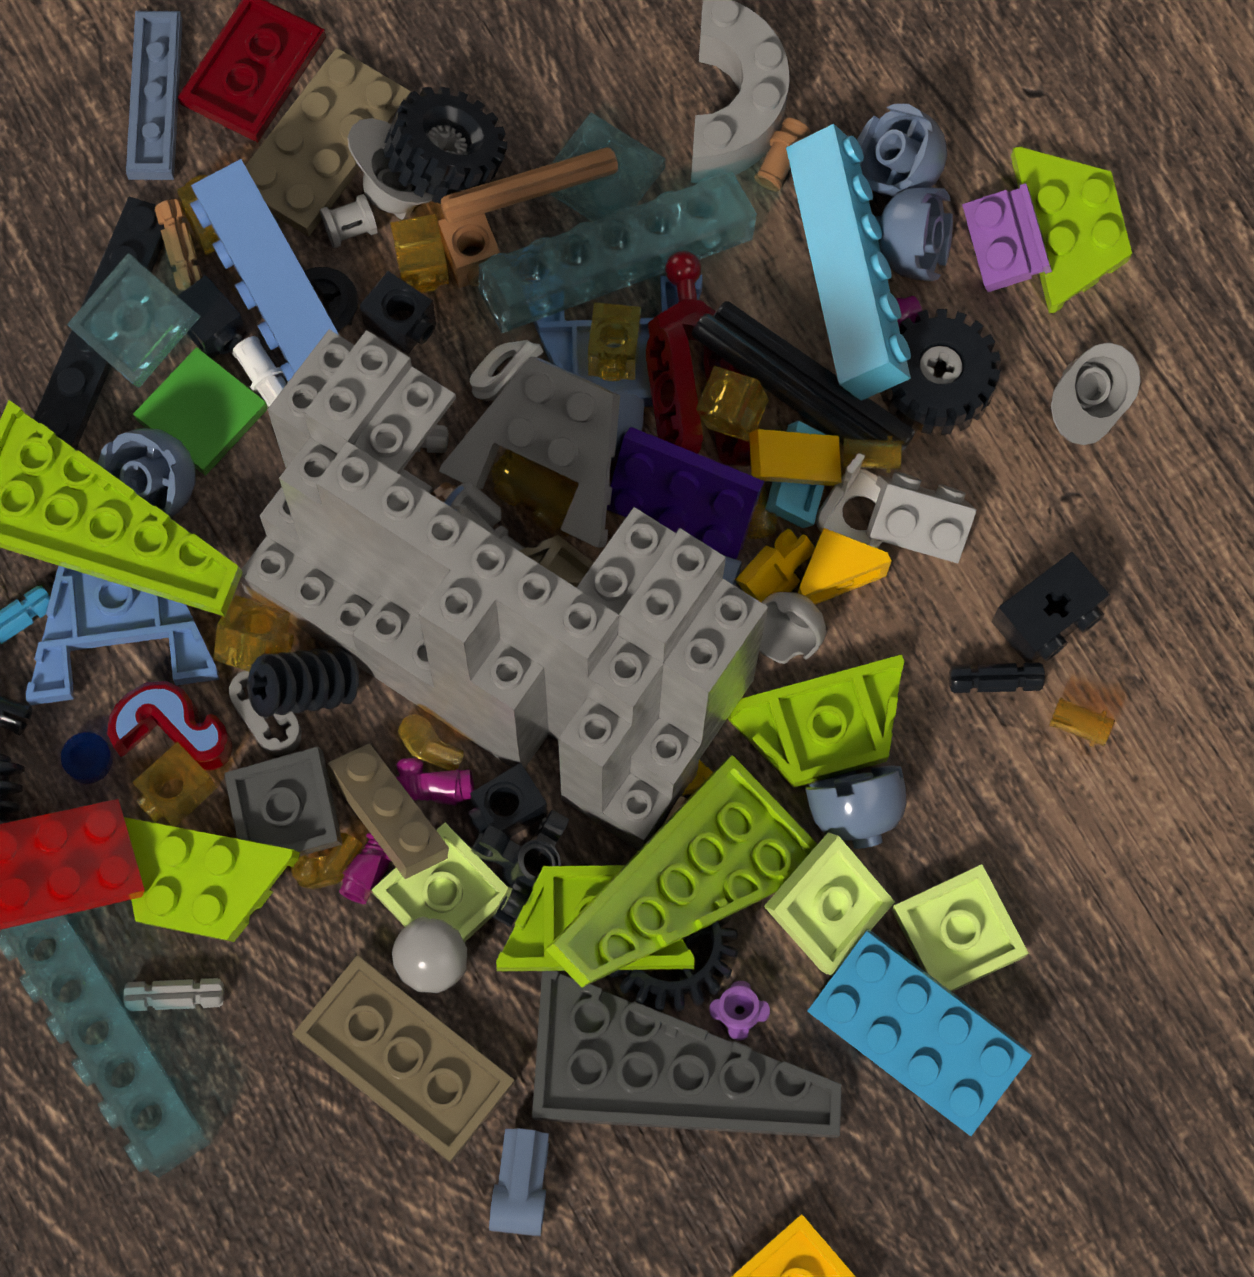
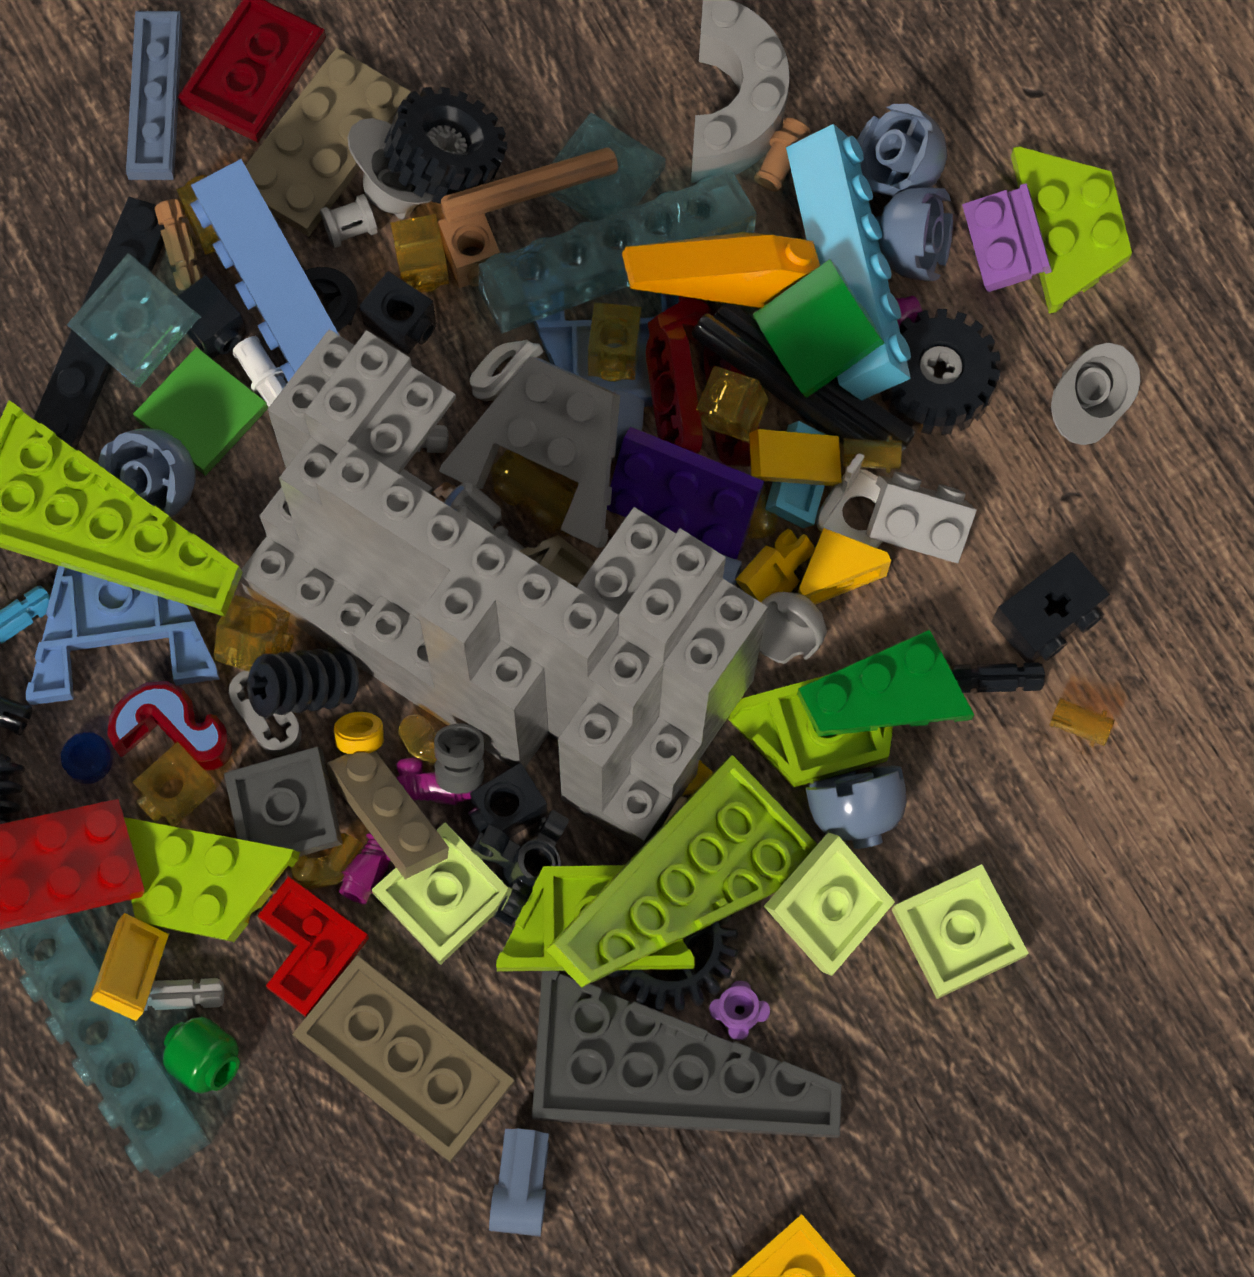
(129, 967): none -> yellow tile
(201, 1055): none -> green head
(322, 942): none -> red plate
(358, 733): none -> yellow tile
(429, 955): light grey hair -> none
(459, 758): none -> dark grey wheel
(722, 268): none -> light orange wedge
(818, 328): none -> green slope
(887, 689): none -> green wing
(920, 1032): dark azure plate -> none

